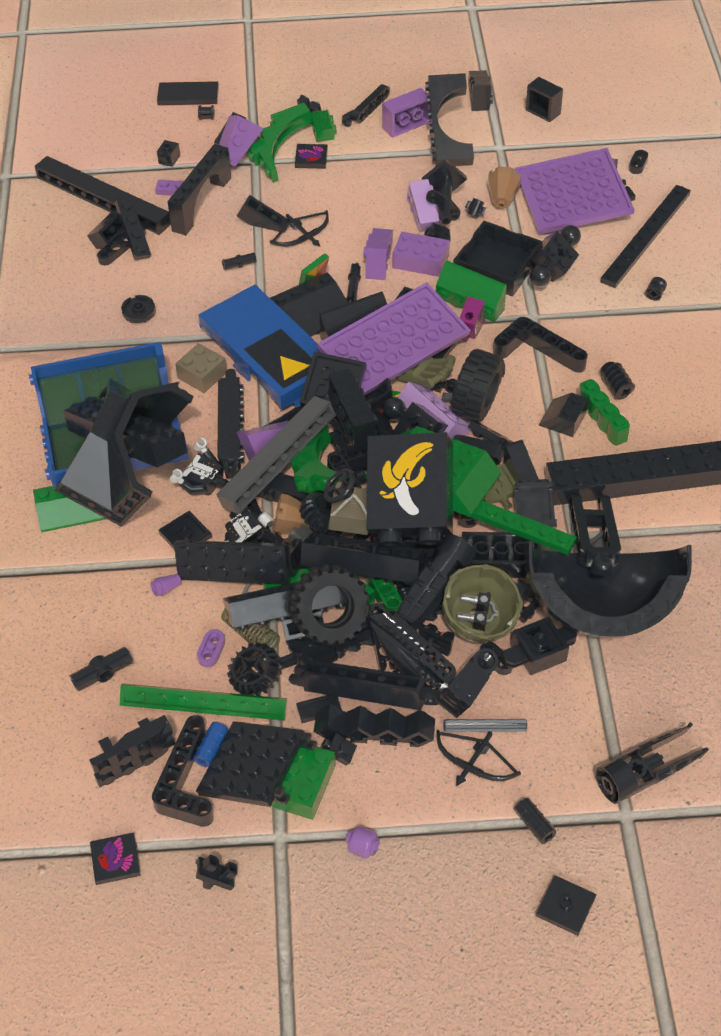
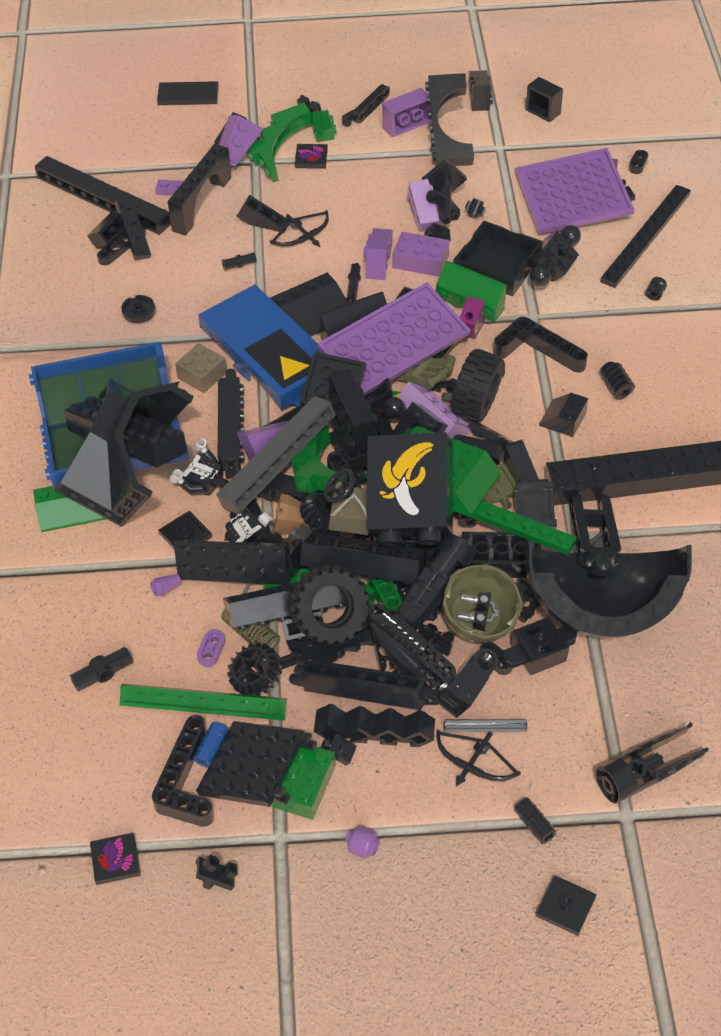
(132, 751): black piece -> none
(168, 153): black brick -> none
(206, 112): black bush -> none
(308, 708): black tile -> none
(314, 269): tile -> none
(503, 186): medium nougat cone -> none
(605, 413): green brick -> none

